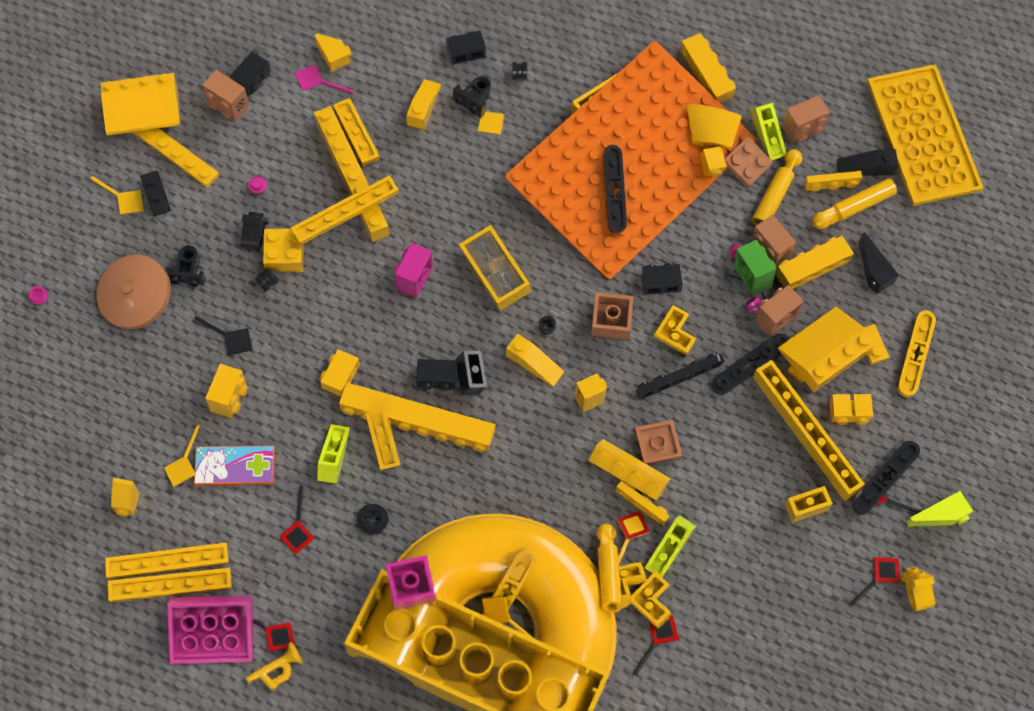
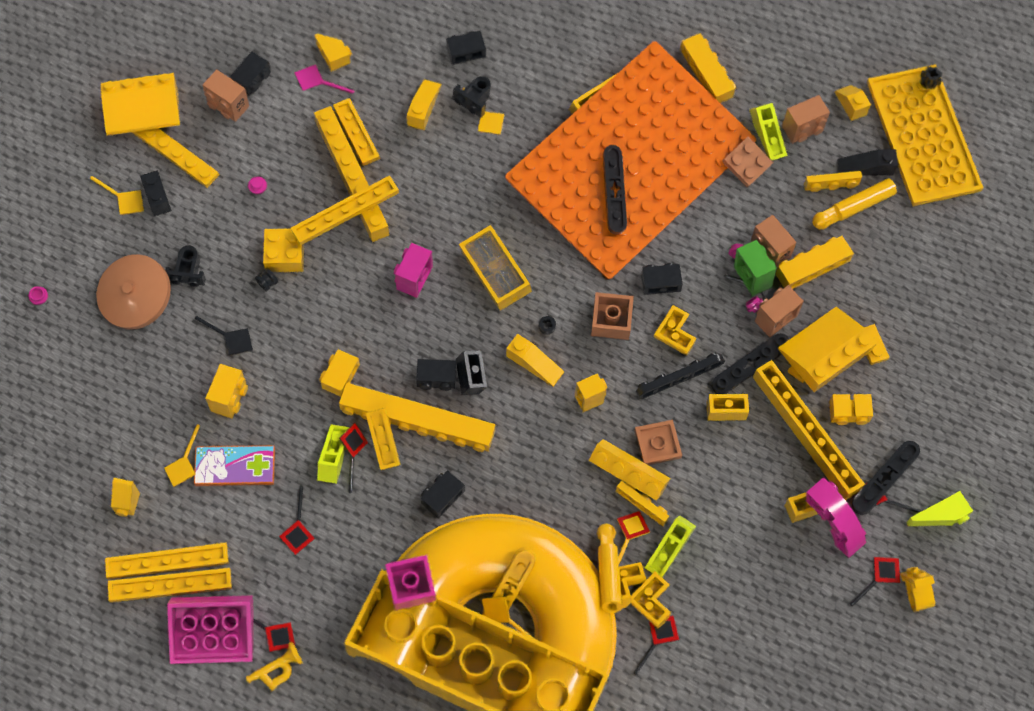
(253, 230): black pin -> none
(353, 442): none -> piece
(366, 513): black gear -> none
(442, 493): none -> black brick
(519, 70): black wheel -> none
(712, 126): yellow slope -> none
(713, 161): yellow brick -> none
(727, 407): none -> yellow brick
(777, 187): yellow piece -> none
(831, 506): none -> dark pink brick
(853, 101): none -> yellow slope
(877, 268): black slope -> none
(912, 370): yellow piece -> none
(931, 77): none -> black gear

